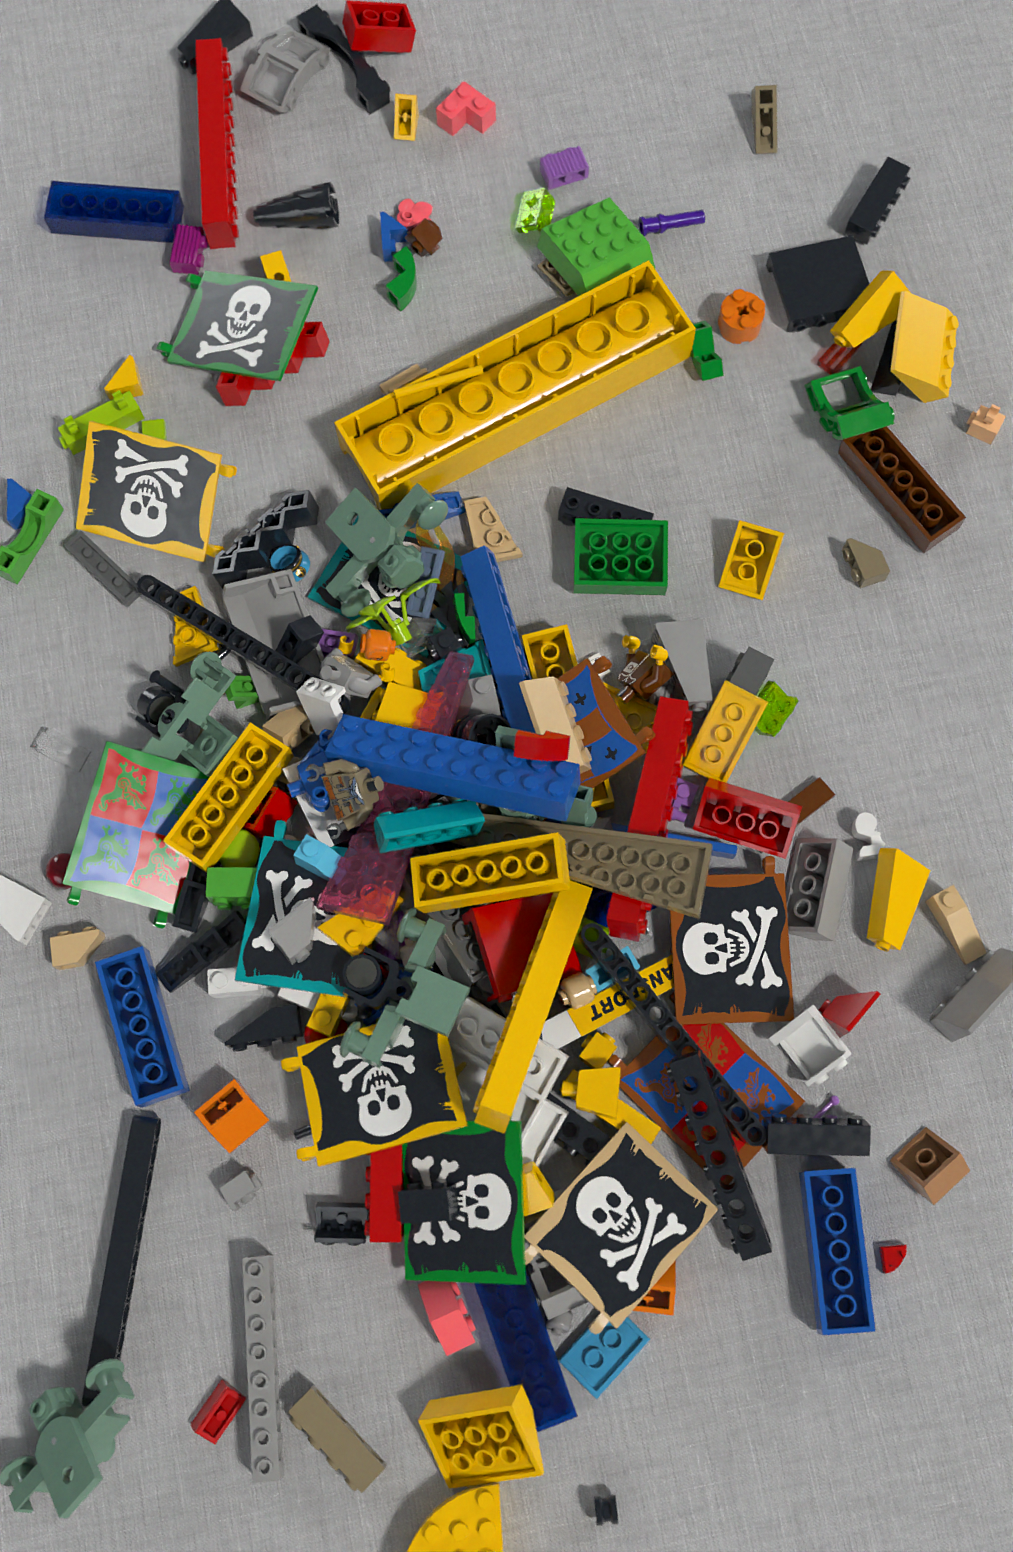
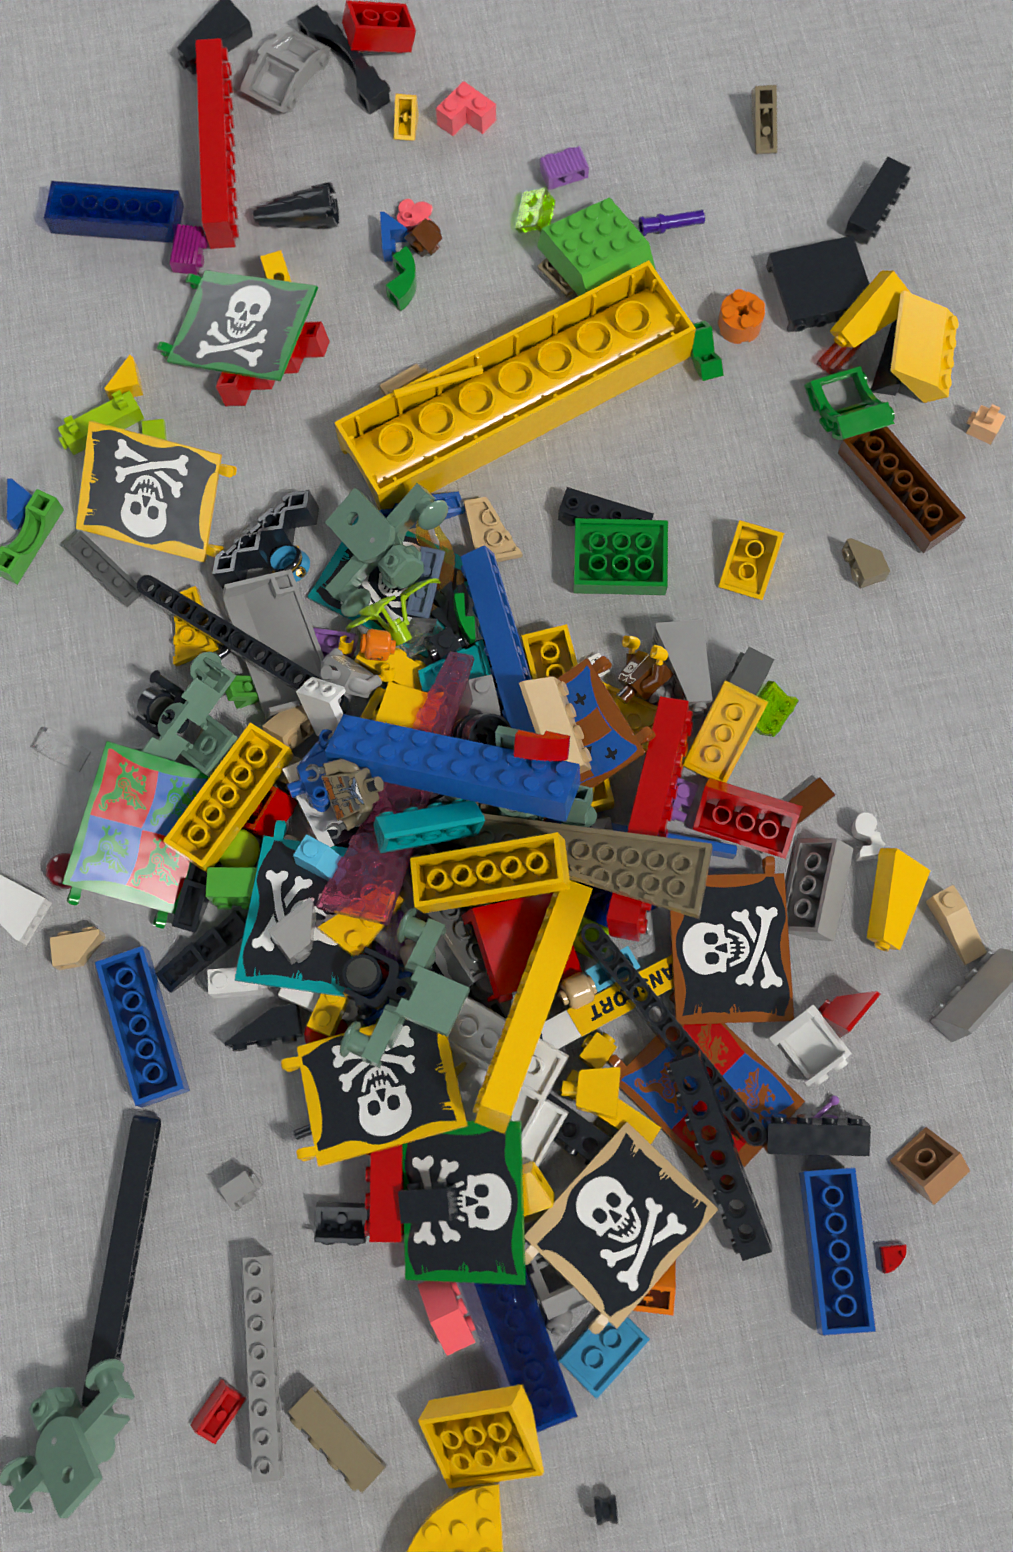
(232, 1116): orange slope -> none
(300, 638): black slope -> none

